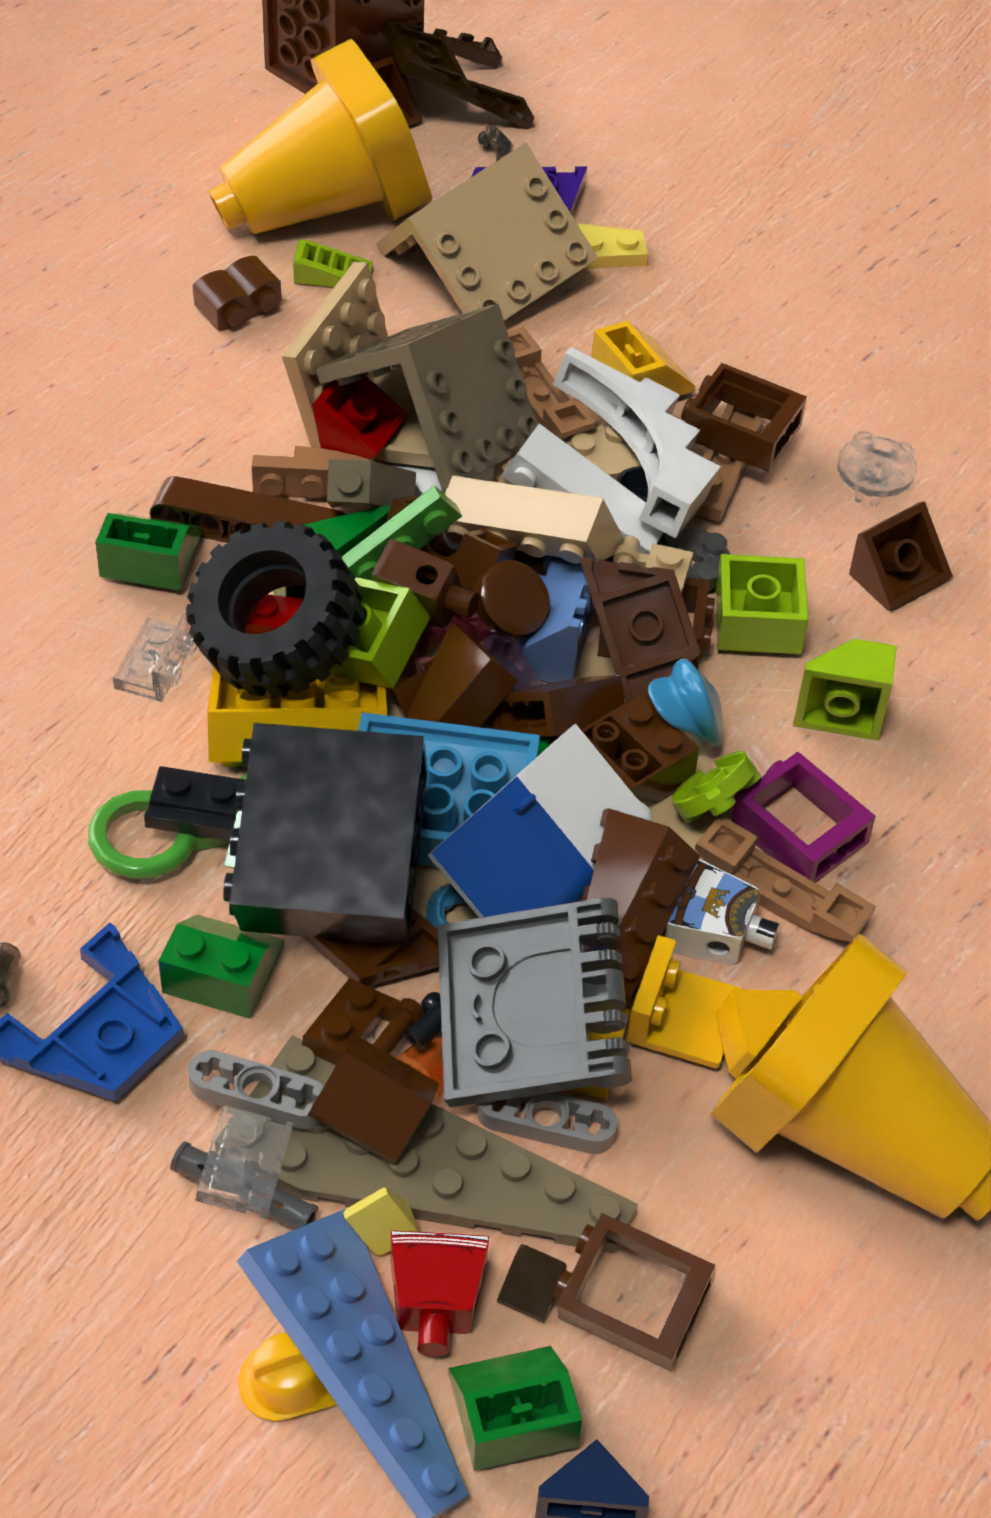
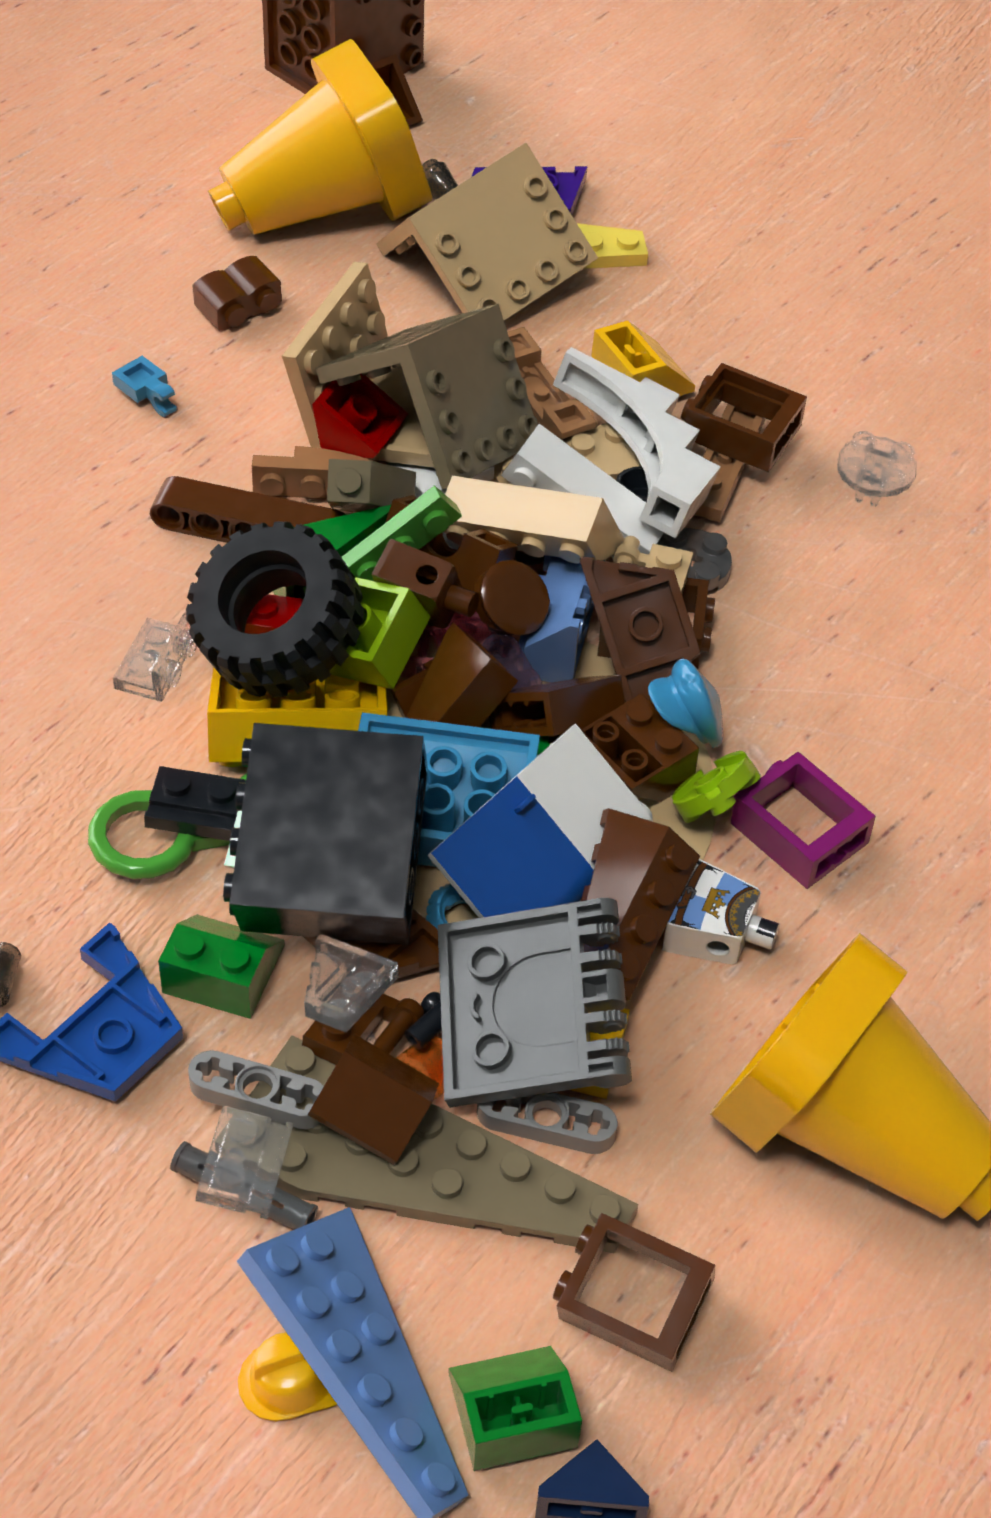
(145, 380): none -> dark azure plate
(146, 550): green slope -> none
(321, 265): lime slope -> none
(345, 982): none -> clear wing
(377, 1216): light yellow slope -> none
(434, 62): dark brown wing -> none
(437, 1284): red torso -> none
(438, 178): none -> clear smoke cone
(495, 138): clear smoke arm -> none
(531, 1283): dark brown slope -> none
(678, 1009): yellow bracket -> none
(749, 1021): yellow slope -> none
(761, 604): lime brick -> none
(784, 891): medium nougat slope -> none
(847, 689): lime slope -> none
(900, 557): reddish brown slope -> none

